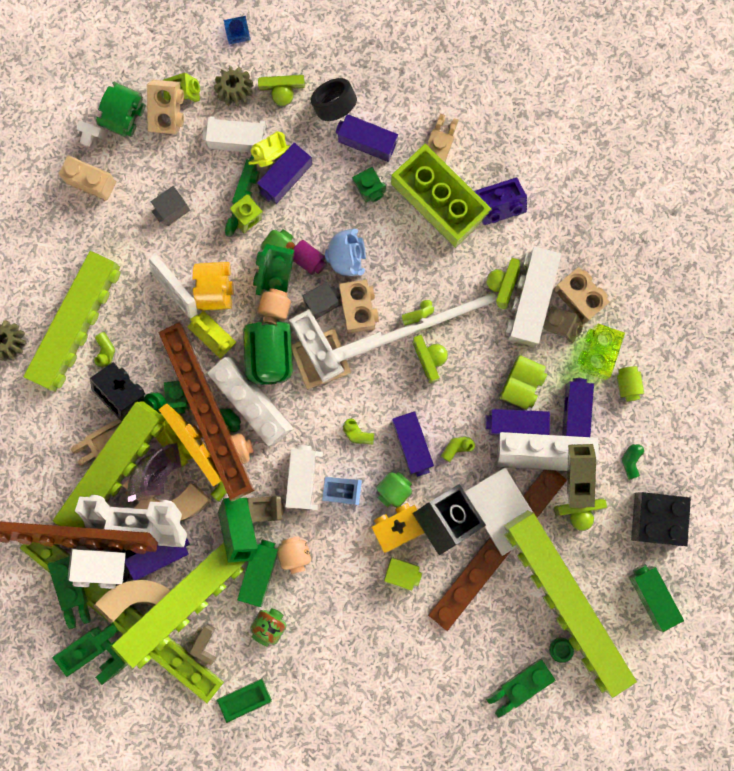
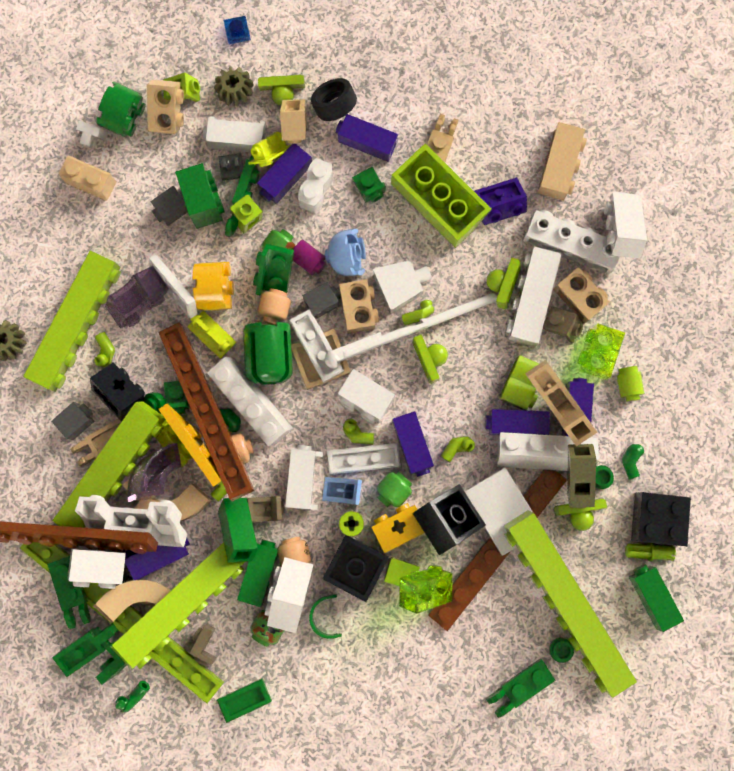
(73, 420): none -> dark grey brick
(126, 704): none -> green arm
(136, 297): none -> brick
(200, 195): none -> green brick
(231, 166): none -> dark grey tile
(288, 594): none -> white brick
(293, 120): none -> tan brick
(311, 620): none -> green helmet
(317, 183): none -> white brick
(346, 529): none -> lime axle
(356, 568): none -> black brick
(363, 458): none -> white tile
(365, 396): none -> white brick
(400, 283): none -> white torso
(425, 589): none -> clear neon green brick
(561, 403): none -> tan arch
(562, 161): none -> tan brick
(572, 241): none -> white brick
(604, 477): none -> green plate
(625, 225): none -> white brick
(650, 551): none -> lime axle

